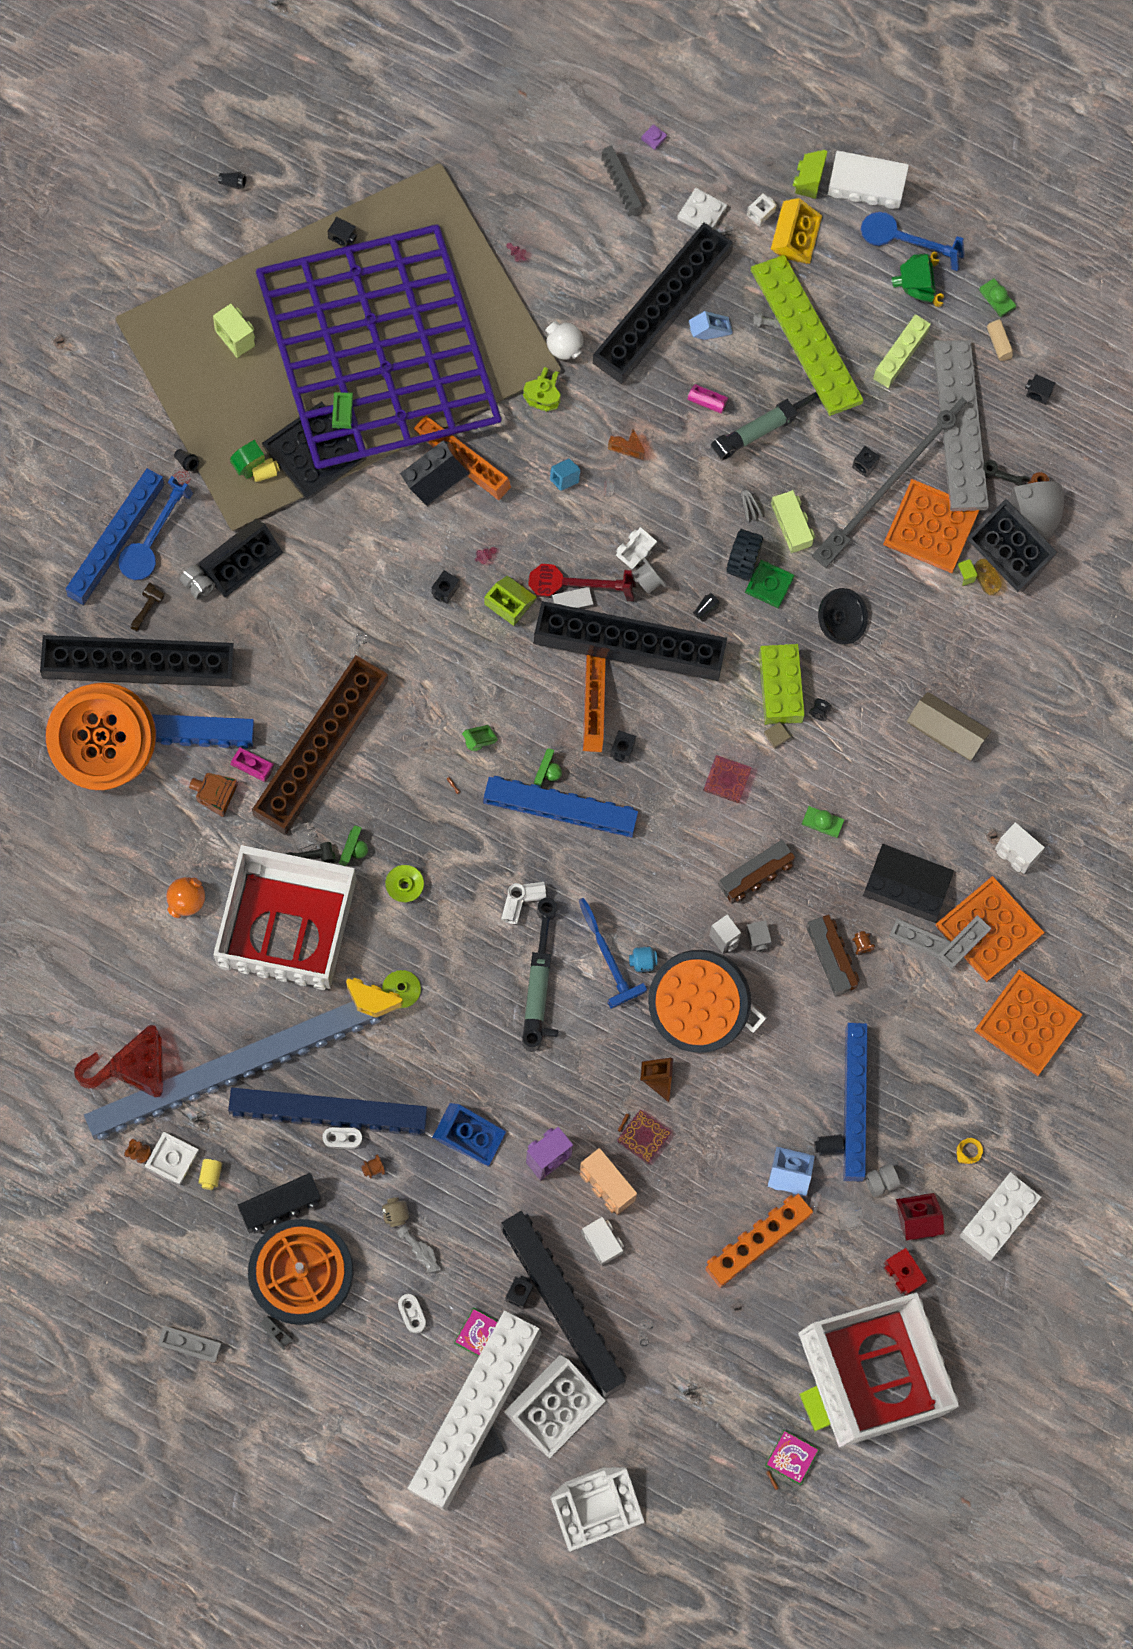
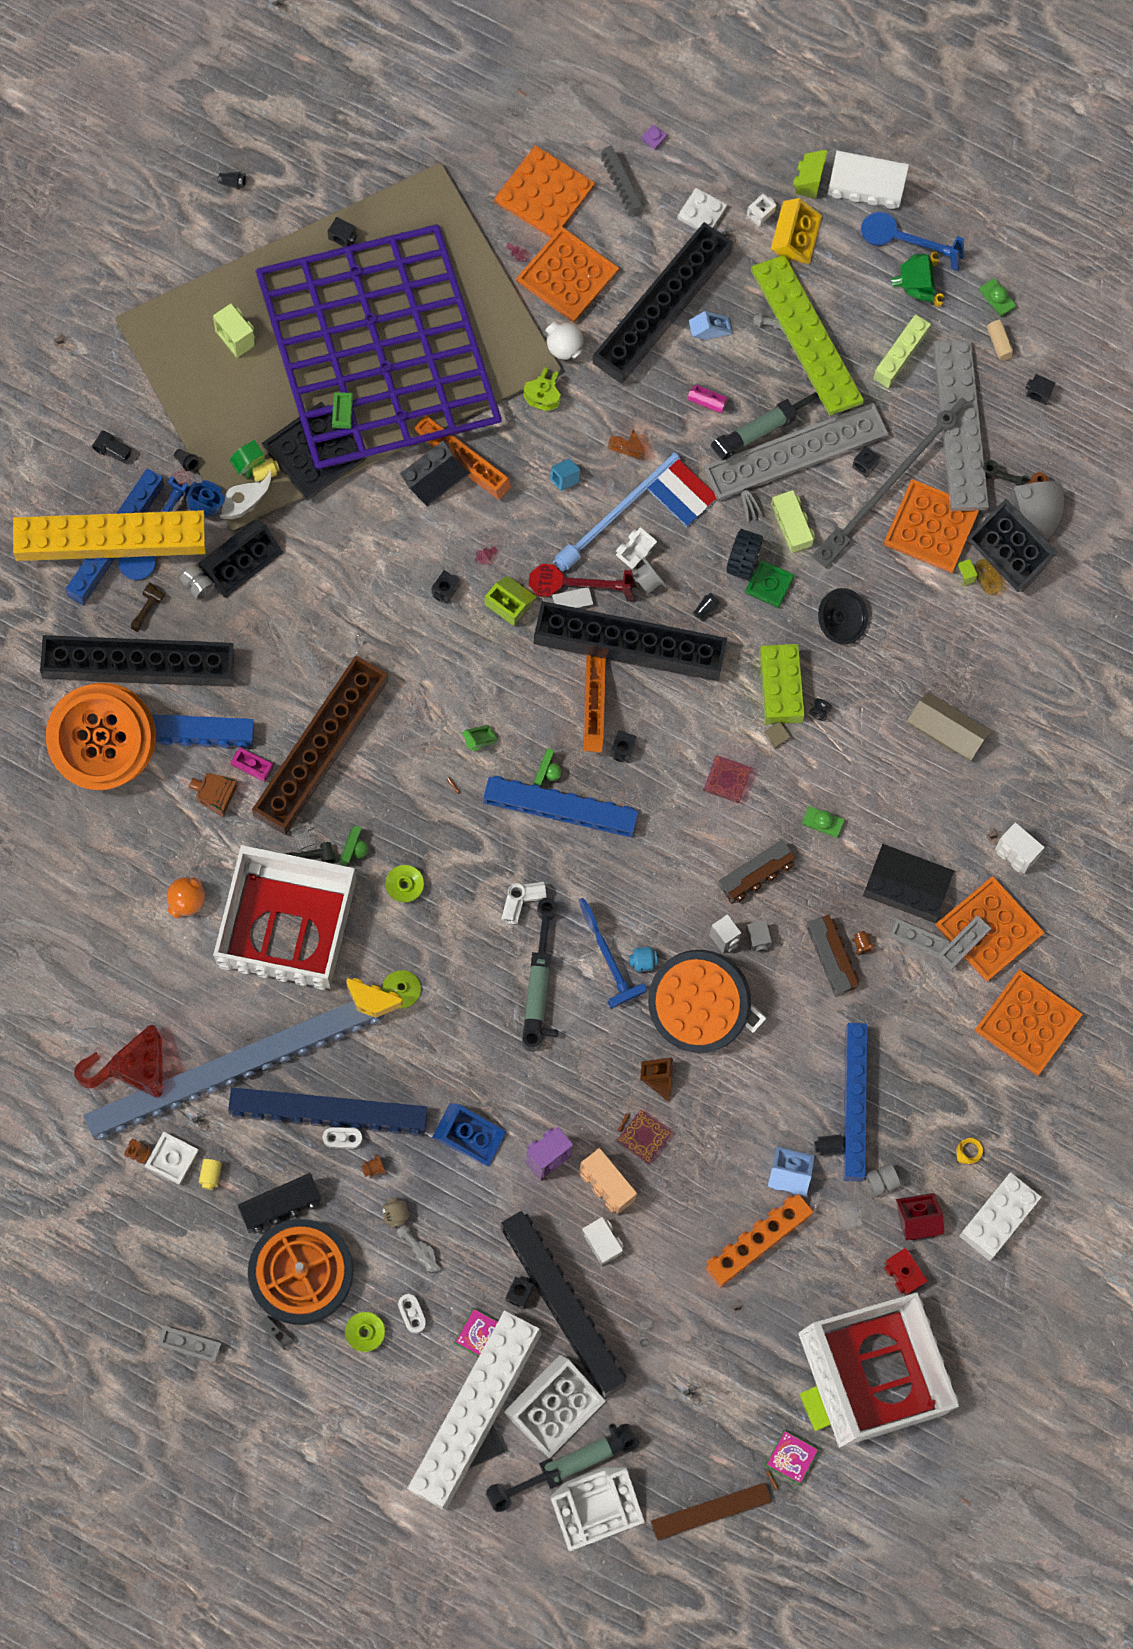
(107, 444): none -> black piece
(109, 535): none -> yellow brick
(205, 497): none -> blue cylinder
(252, 495): none -> white piece
(360, 1322): none -> lime dish
(544, 192): none -> orange plate
(567, 274): none -> orange plate
(621, 1439): none -> black piece
(671, 484): none -> flag
(710, 1511): none -> reddish brown tile
(795, 451): none -> light grey plate

